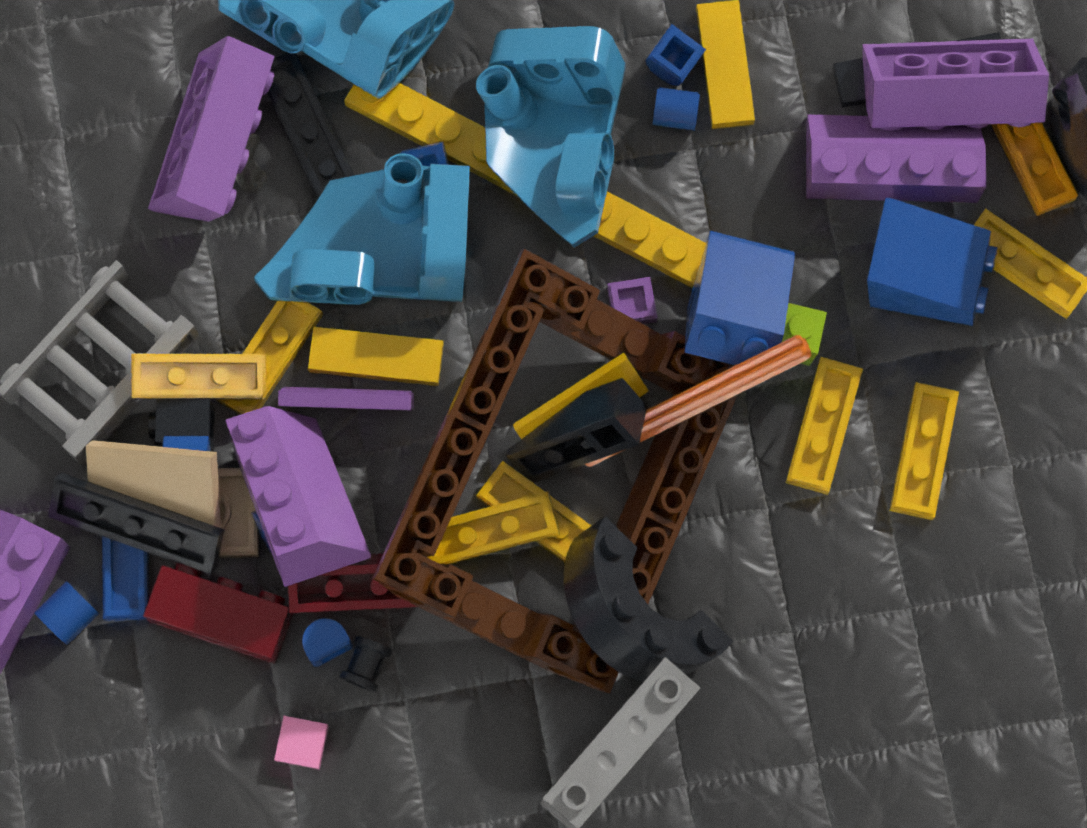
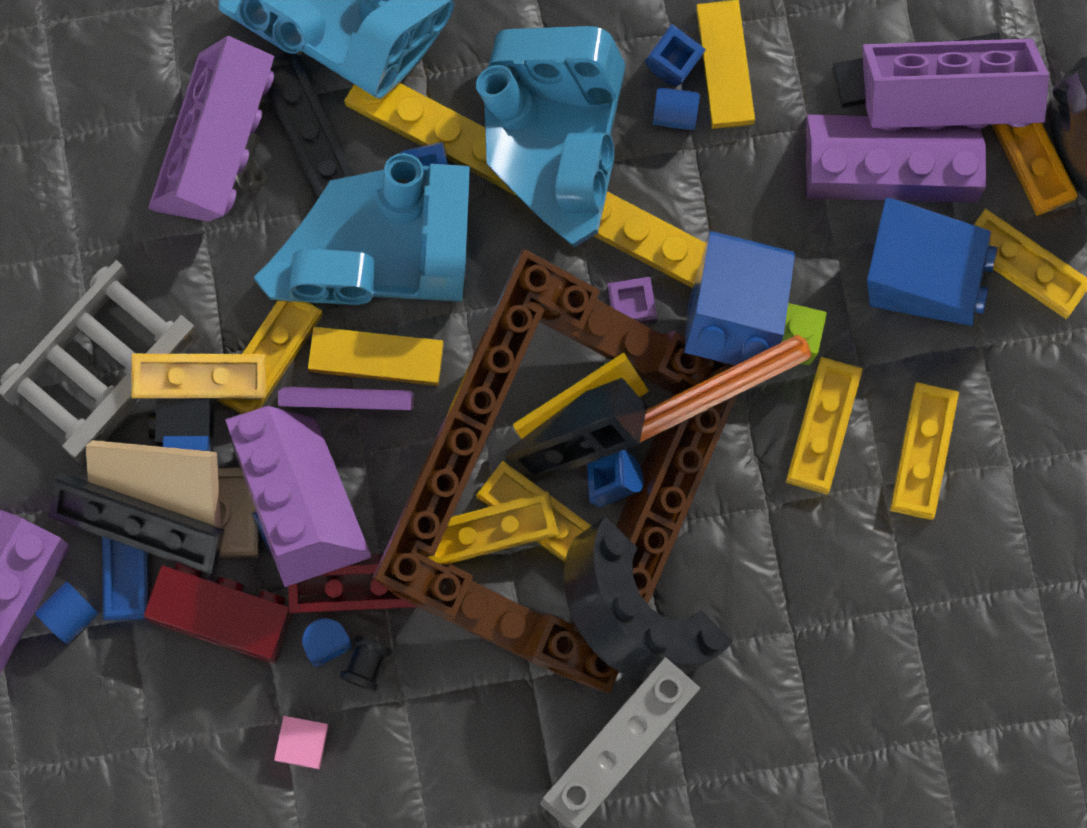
(613, 478): none -> blue brick

